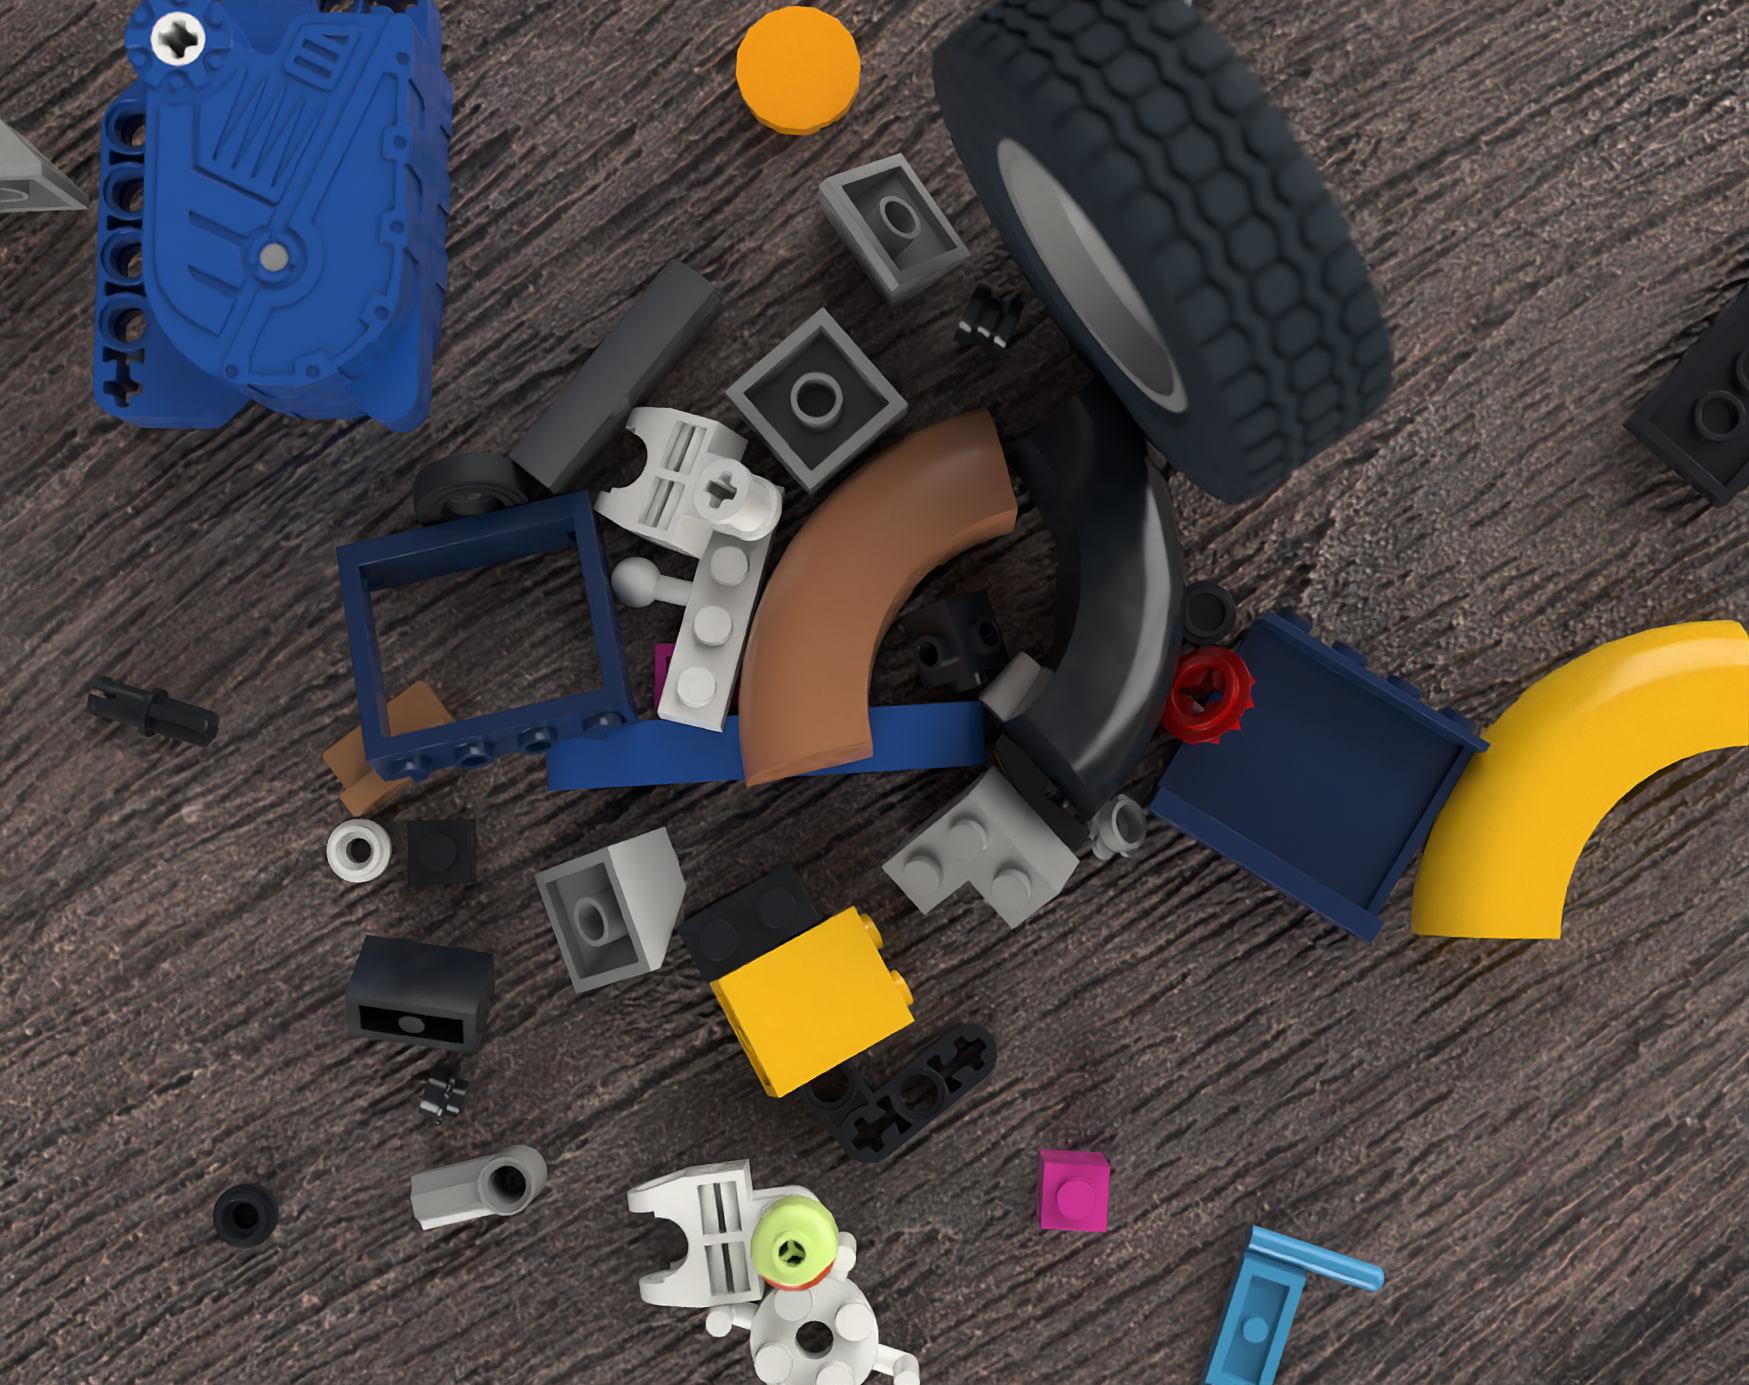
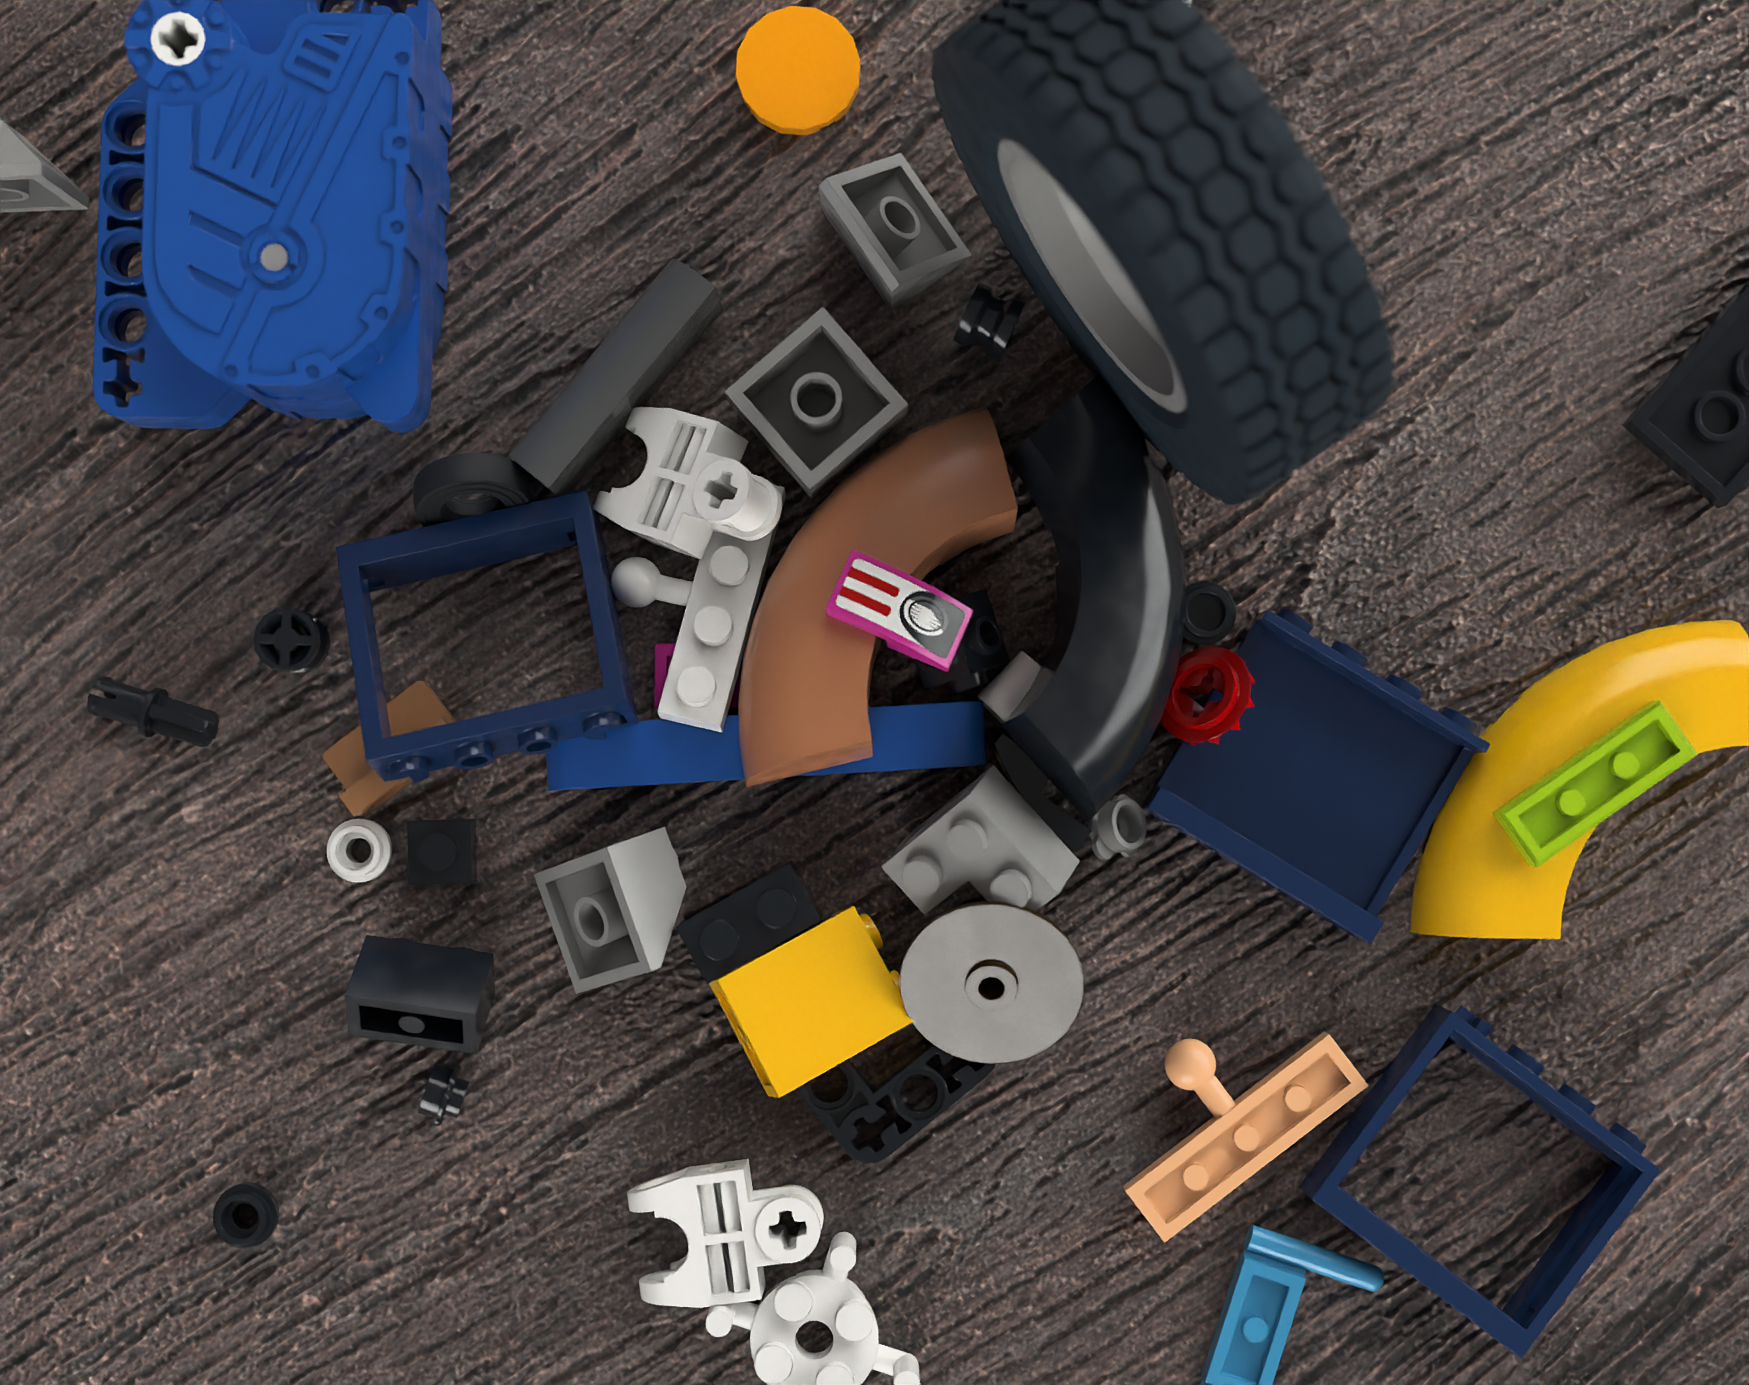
(277, 639): none -> black wheel
(475, 1188): light grey piece -> none
(792, 1221): yellowish green head -> none
(900, 610): none -> slope
(991, 982): none -> piece
(1072, 1190): dark pink brick -> none
(1242, 1131): none -> light nougat plate
(1575, 1245): none -> dark blue window
(1594, 783): none -> lime tile

